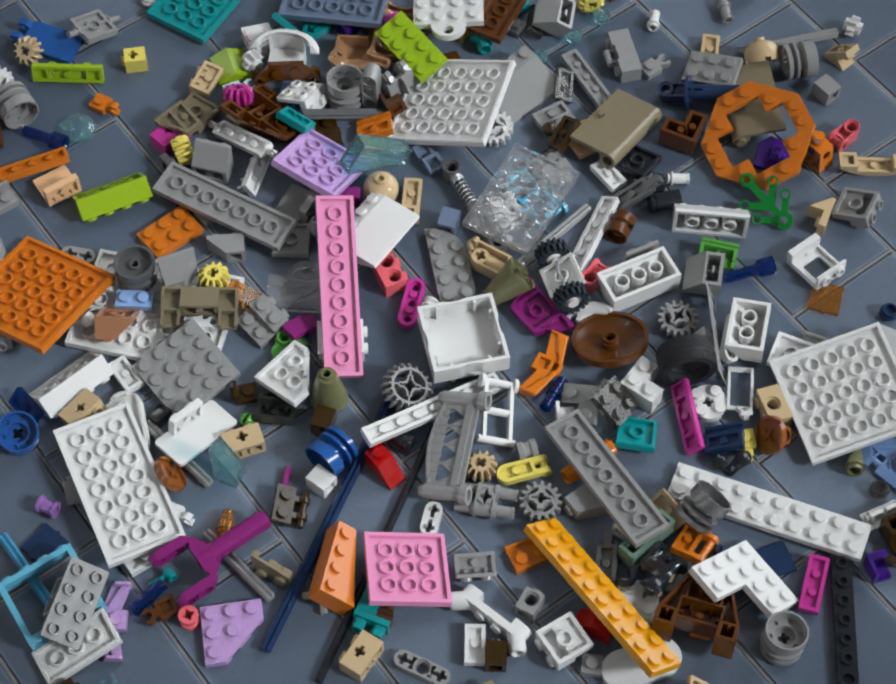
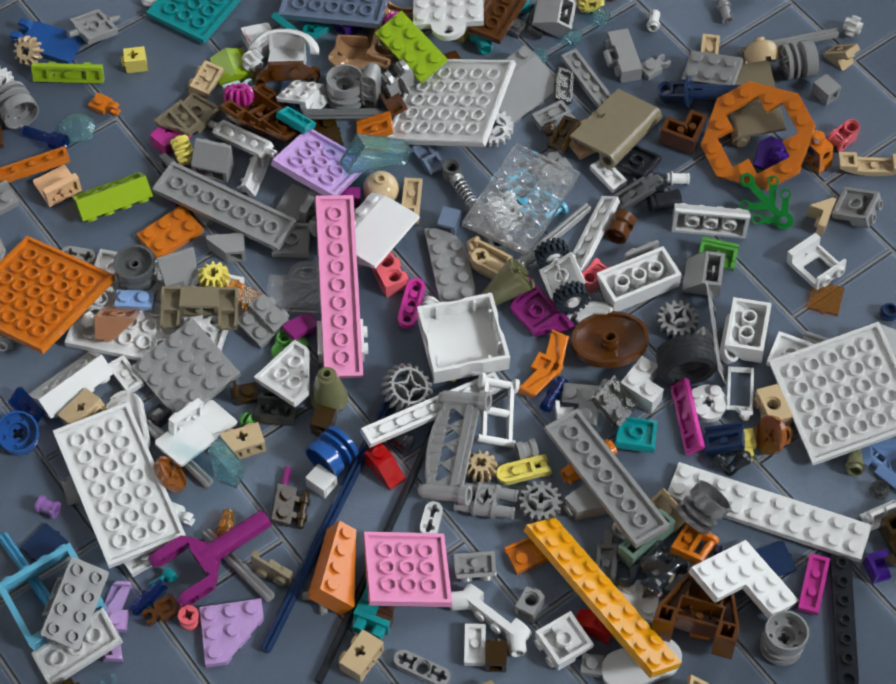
(762, 267): clear blue piece -> none

